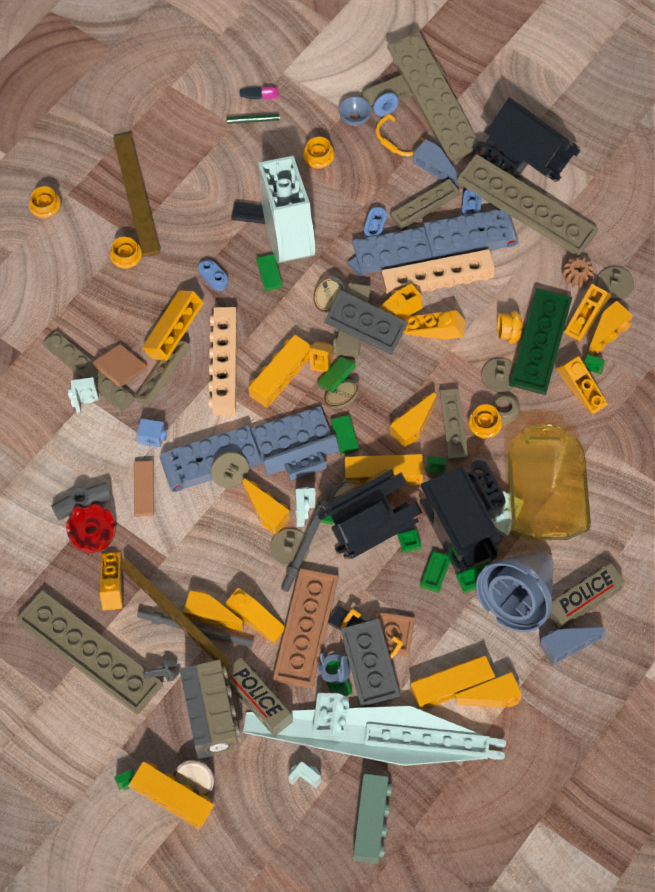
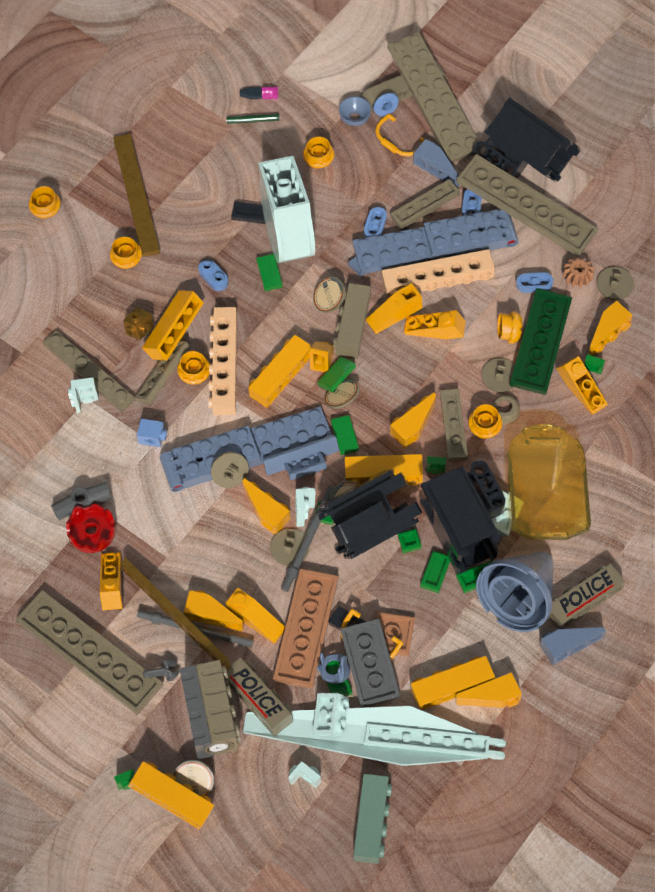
(119, 365): nougat tile -> none
(138, 323): none -> pearl gold brick
(143, 489): nougat tile -> none
(193, 368): none -> light orange piece
(366, 322): dark grey plate -> none
(534, 281): none -> medium blue plate
(587, 312): light orange slope -> none

